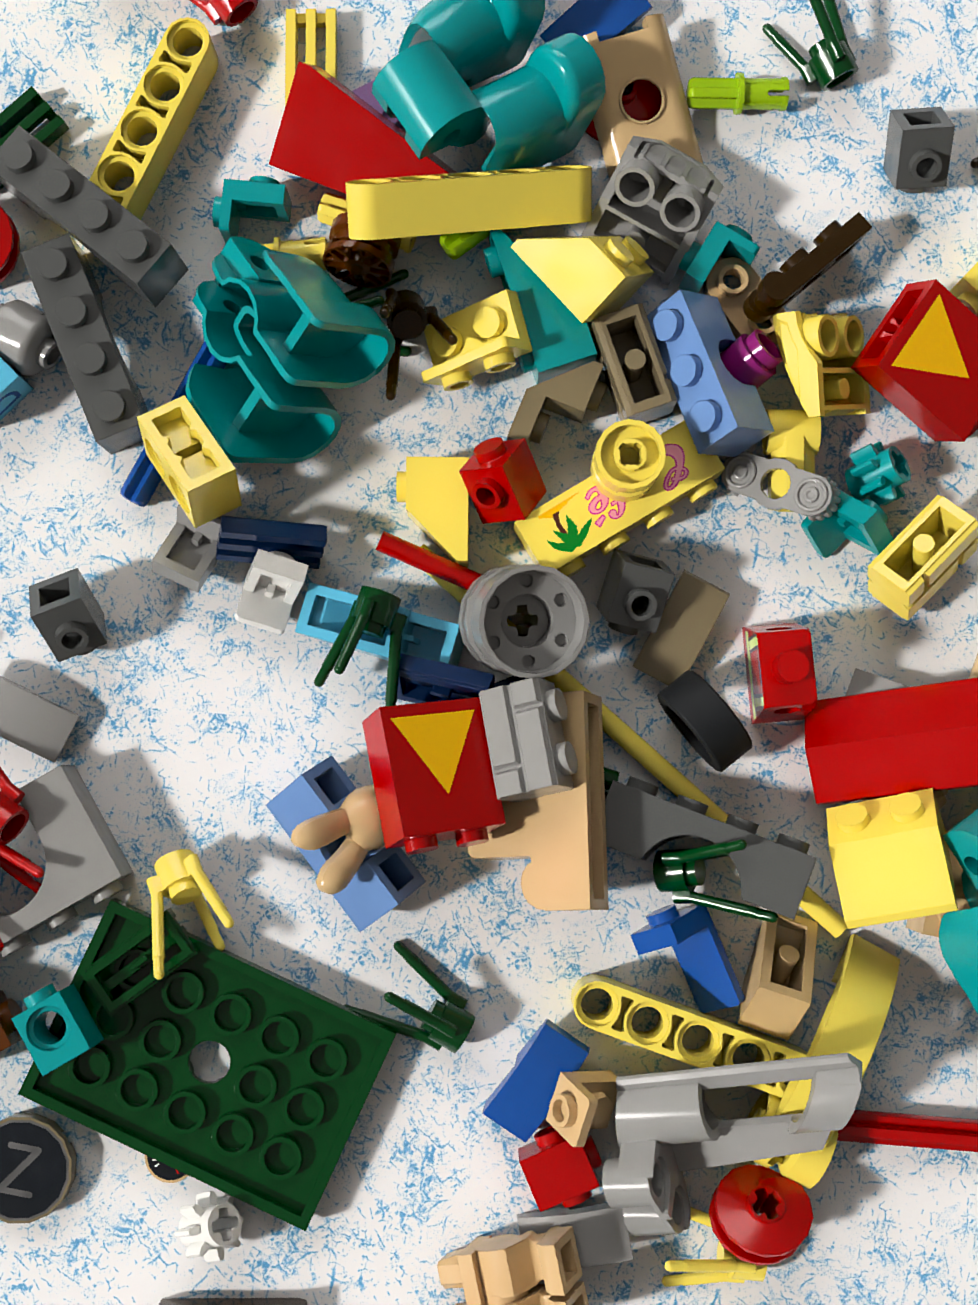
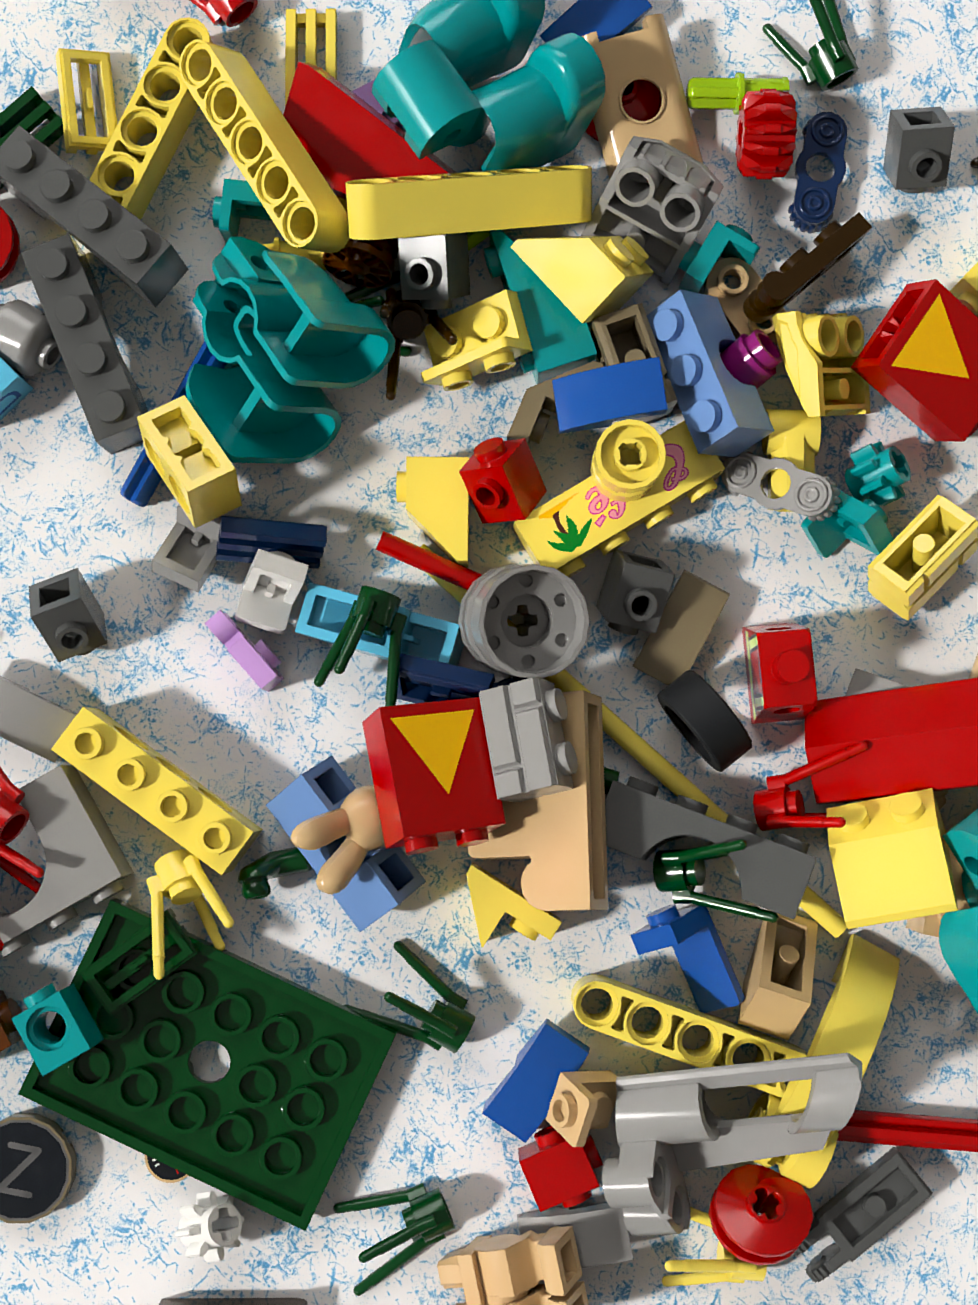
(83, 58): none -> light yellow tile
(157, 789): none -> light yellow brick
(256, 659): none -> lavender plate
(264, 147): none -> light yellow beam
(271, 865): none -> dark green arm
(425, 1224): none -> dark green plant
(434, 269): none -> dark grey brick
(494, 897): none -> light yellow slope
(609, 395): none -> blue slope
(766, 134): none -> red gear
(784, 808): none -> red plant
(816, 200): none -> dark blue piece
(864, 1212): none -> dark grey hinge

